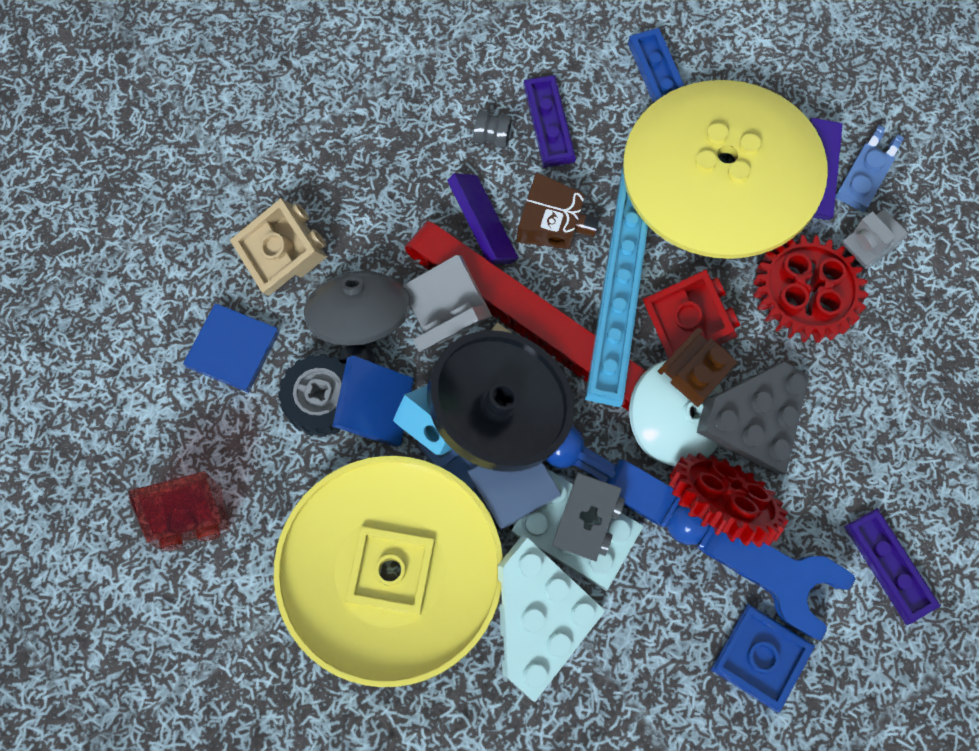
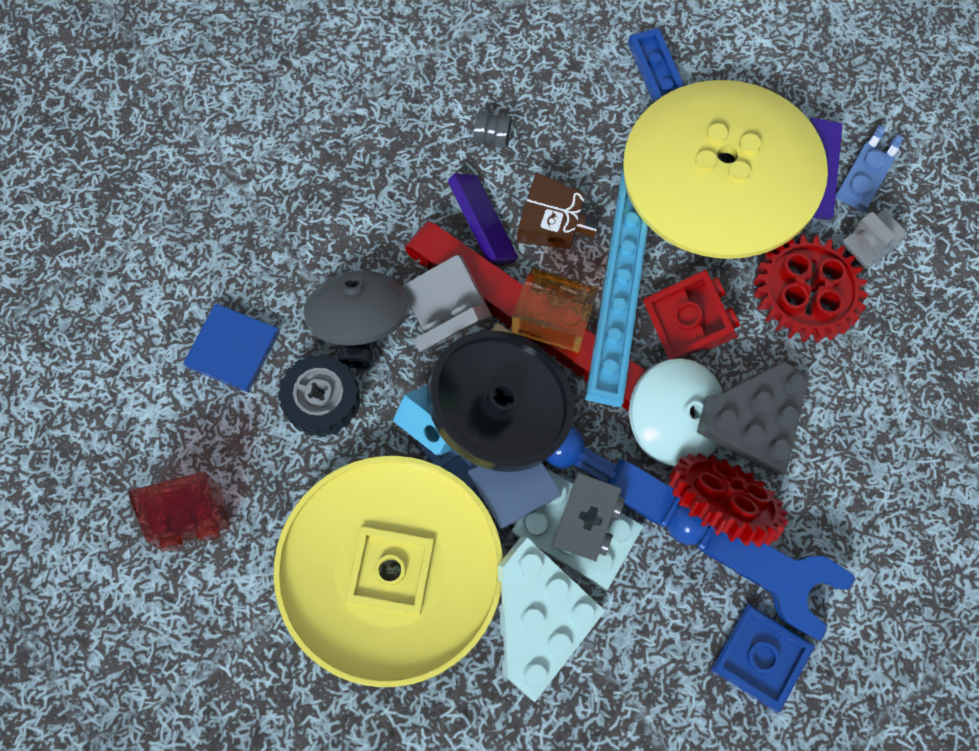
(279, 246): tan plate -> none
(370, 401): blue tile -> none
(549, 121): dark purple tile -> none
(554, 309): none -> clear orange slope
(698, 367): reddish brown plate -> none
(892, 566): dark purple tile -> none

